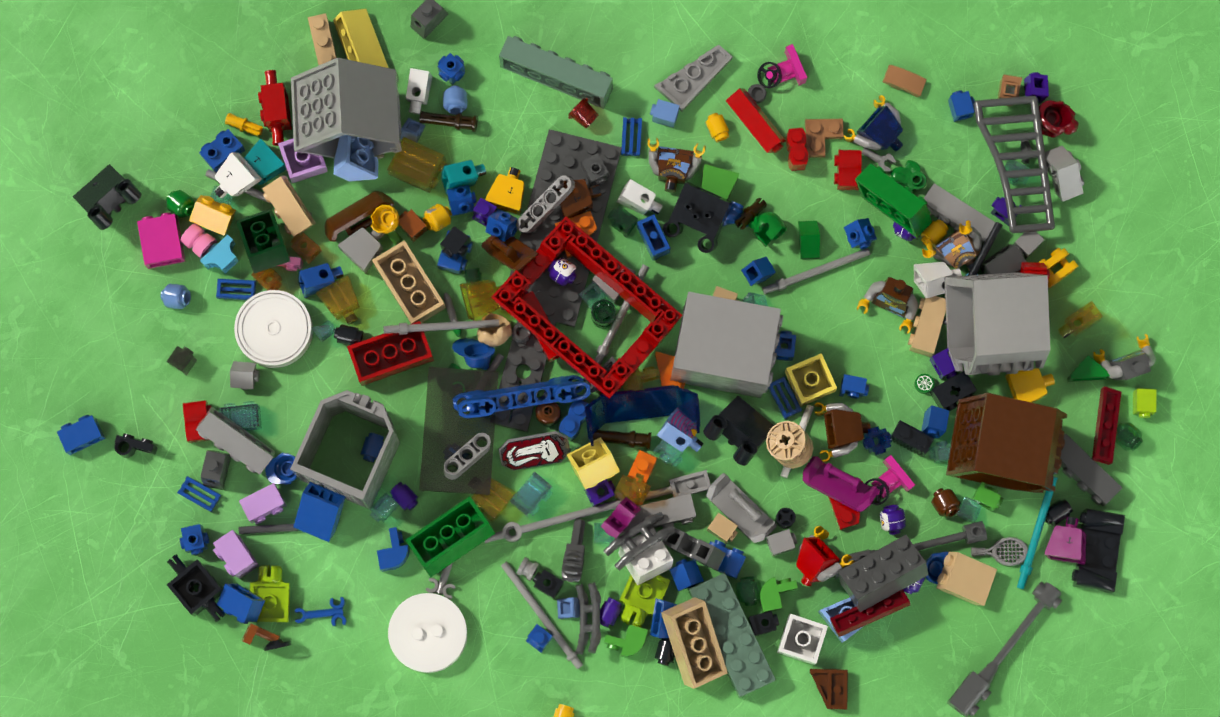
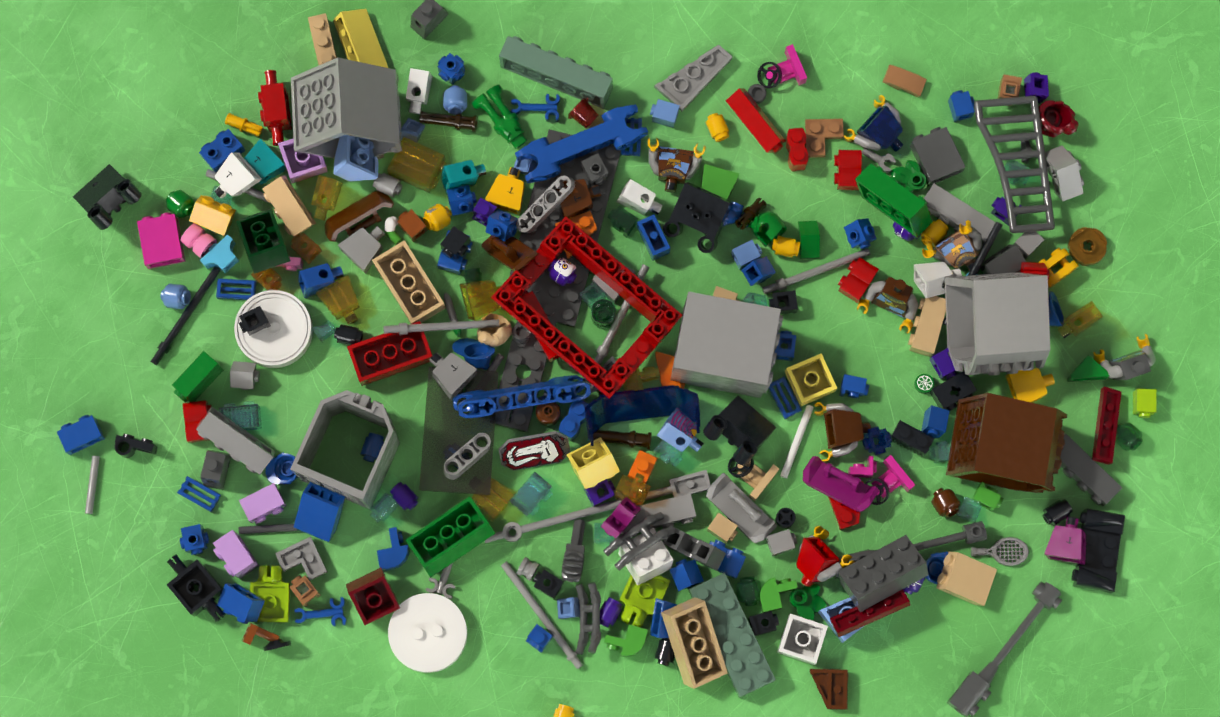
(92, 485): none -> light grey bar
(164, 347): none -> black bar
(182, 359): clear smoke brick -> none
(197, 378): none -> green brick
(254, 314): none -> black brick
(304, 589): none -> medium nougat window
(305, 554): none -> light grey plate
(324, 188): none -> clear yellow torso
(372, 596): none -> dark red brick
(385, 219): yellow hair -> none
(387, 184): none -> light grey brick
(452, 373): none -> light grey torso
(509, 124): none -> green piece
(526, 165): none -> medium blue slope
(550, 107): none -> blue bar
(610, 132): none -> blue piece
(746, 254): none -> medium blue brick
(753, 476): none -> tan piece
(786, 246): none -> yellow brick
(788, 297): none -> black brick
(799, 447): tan wheel -> none
(810, 601): none -> green plate
(858, 279): none -> red brick
(861, 471): none -> dark pink bracket
(893, 519): dark purple head -> none
(937, 155): none -> dark grey brick
(1026, 568): teal bar -> none
(1055, 313): none -> blue hat
(1084, 256): none -> pearl gold plate

